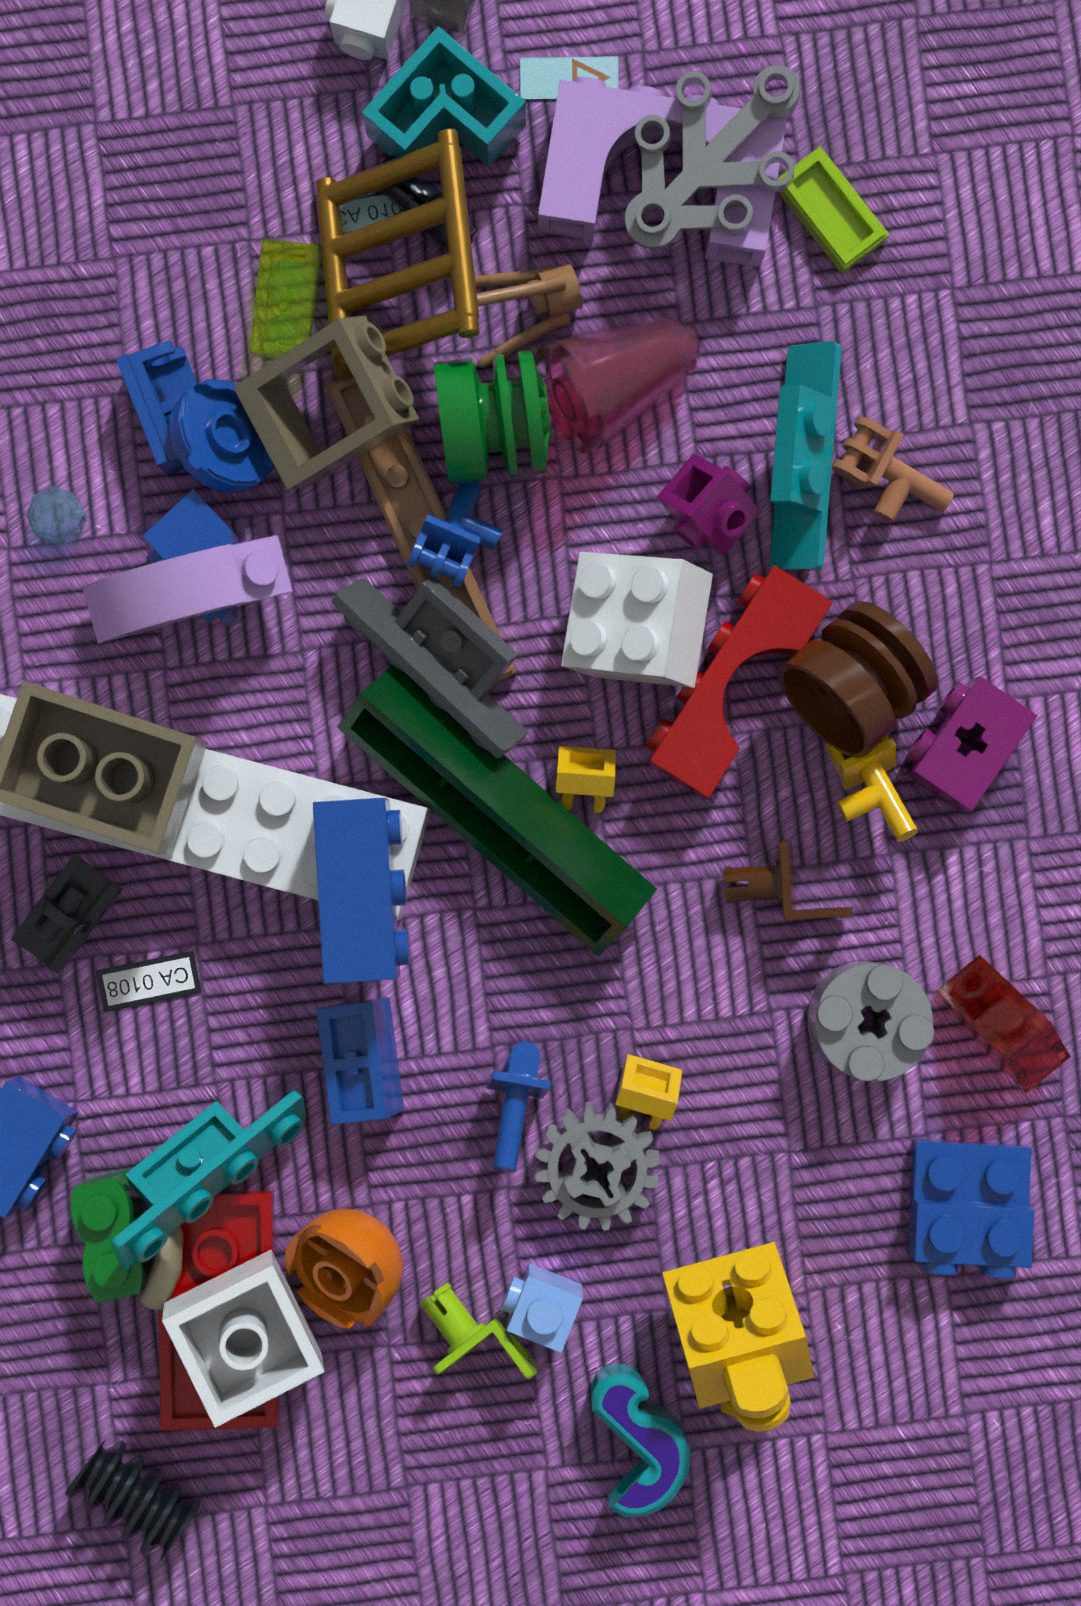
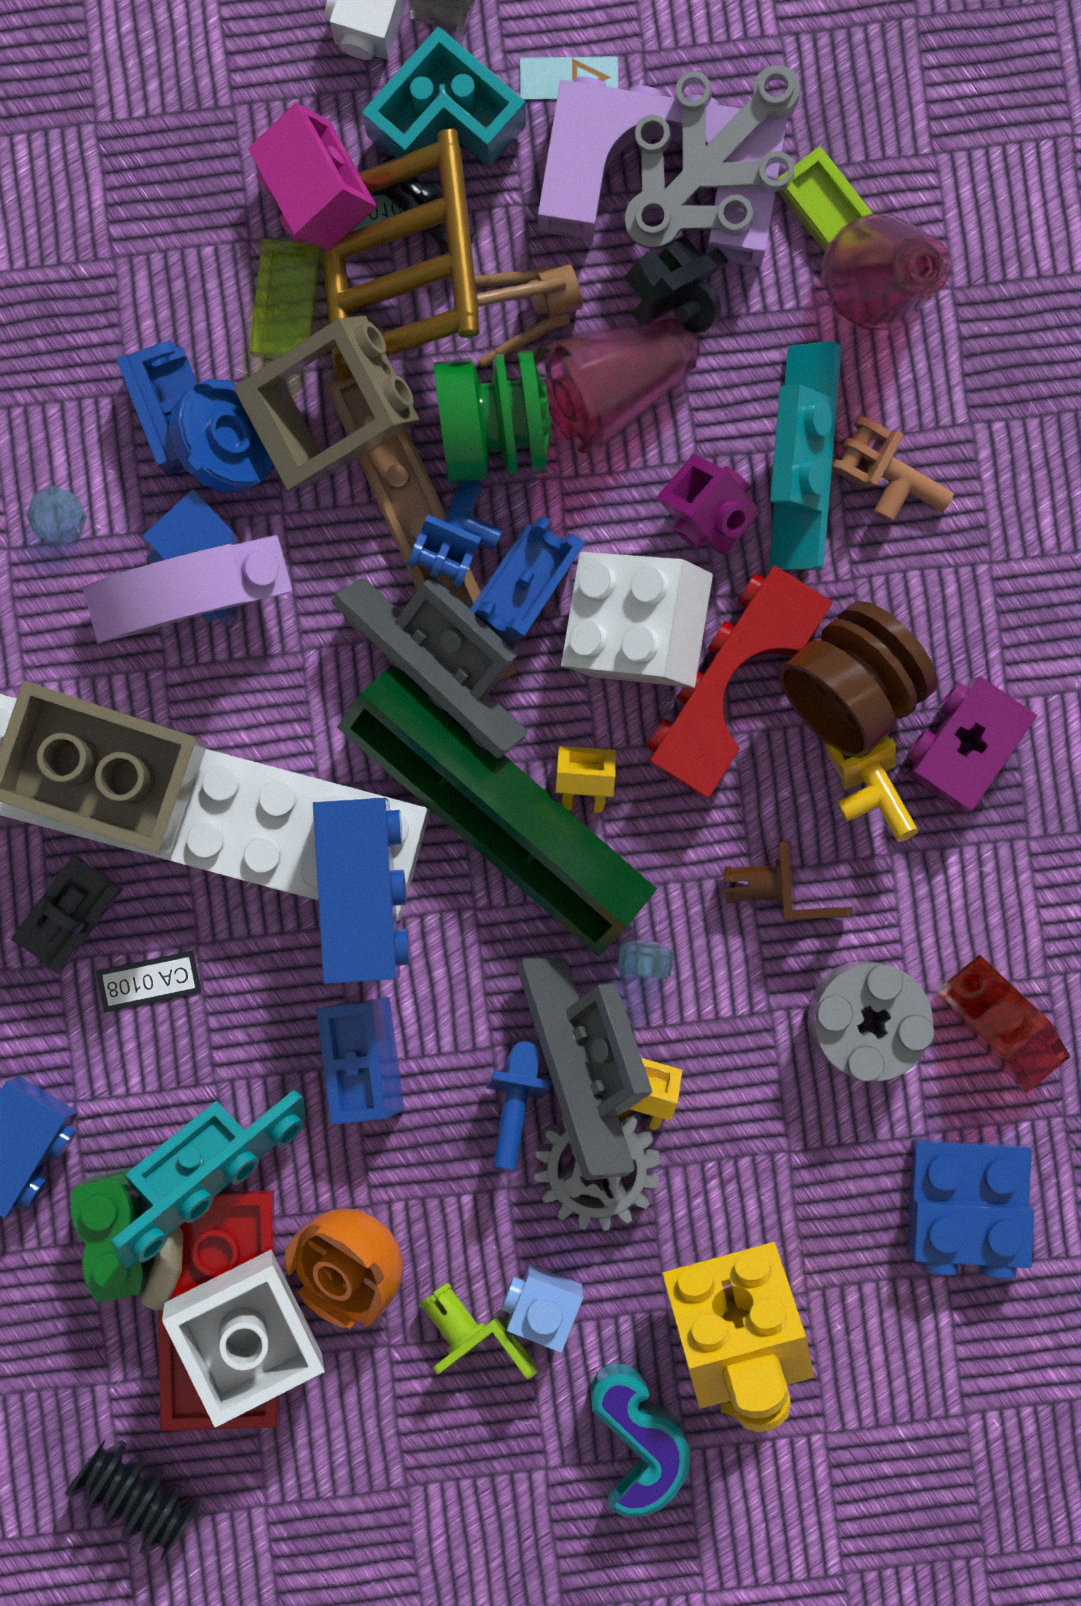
(311, 178): none -> dark pink brick
(525, 580): none -> blue hinge
(589, 1062): none -> dark grey bracket
(645, 959): none -> clear light blue tile
(677, 284): none -> black hips
(882, 271): none -> clear pink cone

